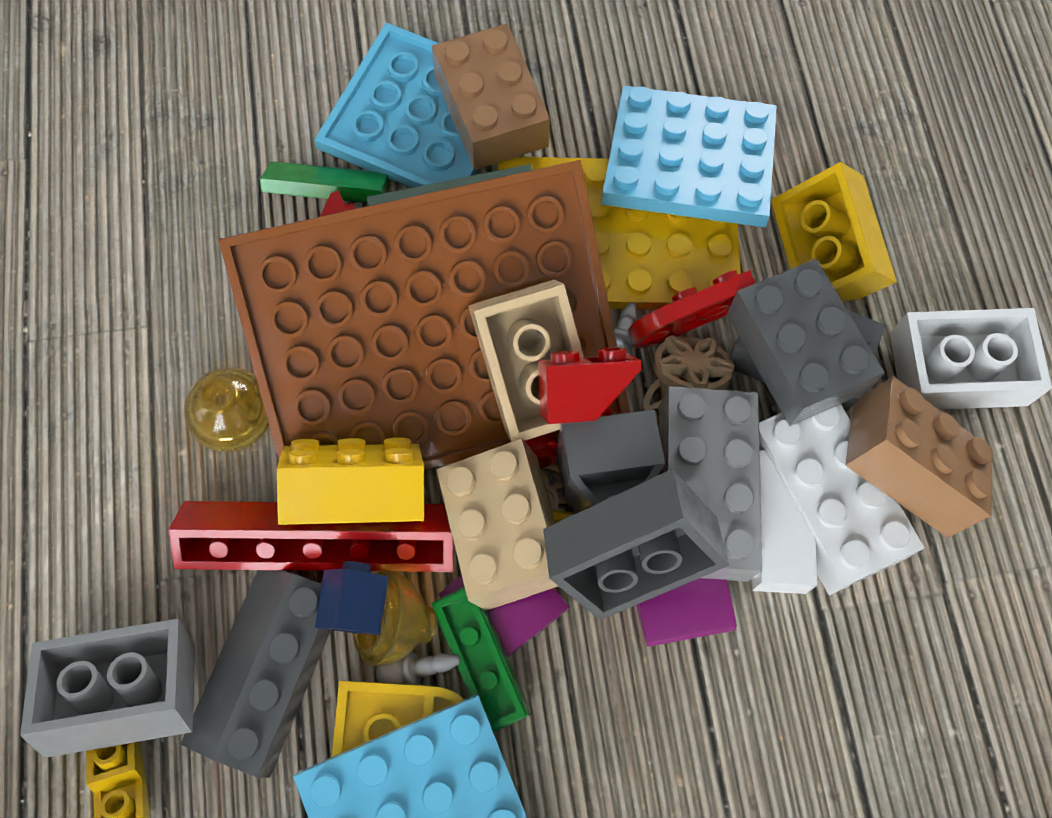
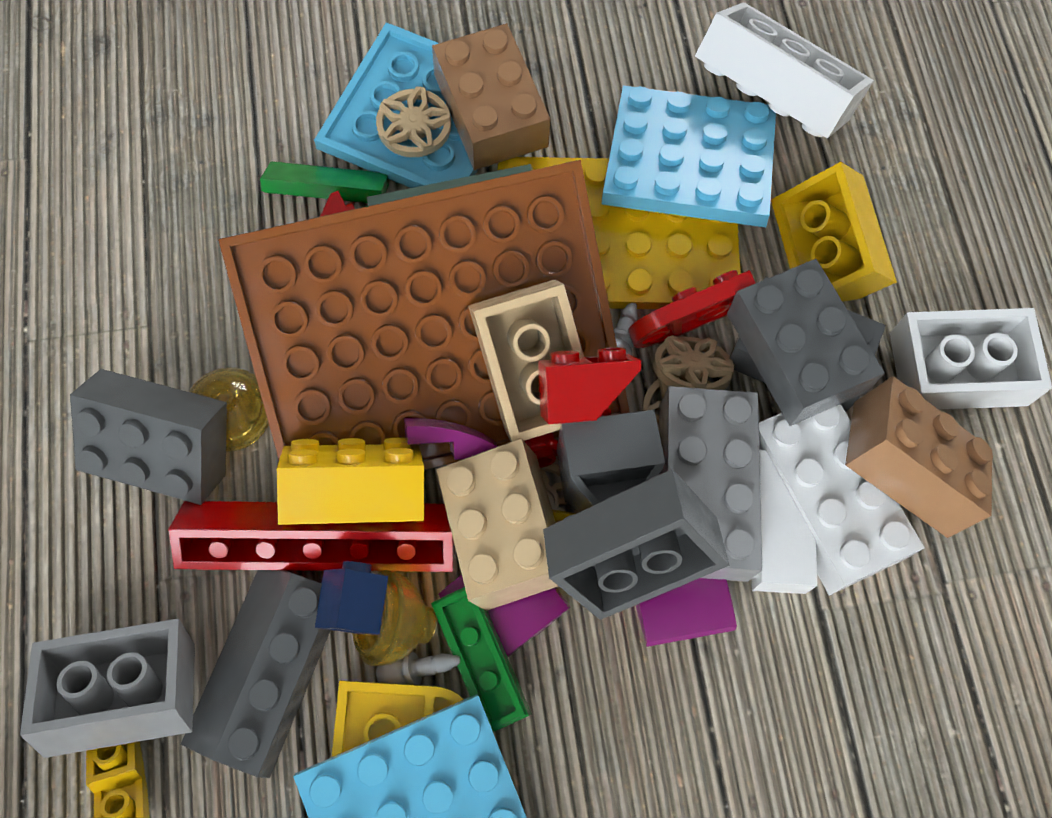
(149, 435): none -> dark grey brick
(413, 122): none -> tan wheel
(463, 440): none -> magenta slope
(783, 69): none -> white brick

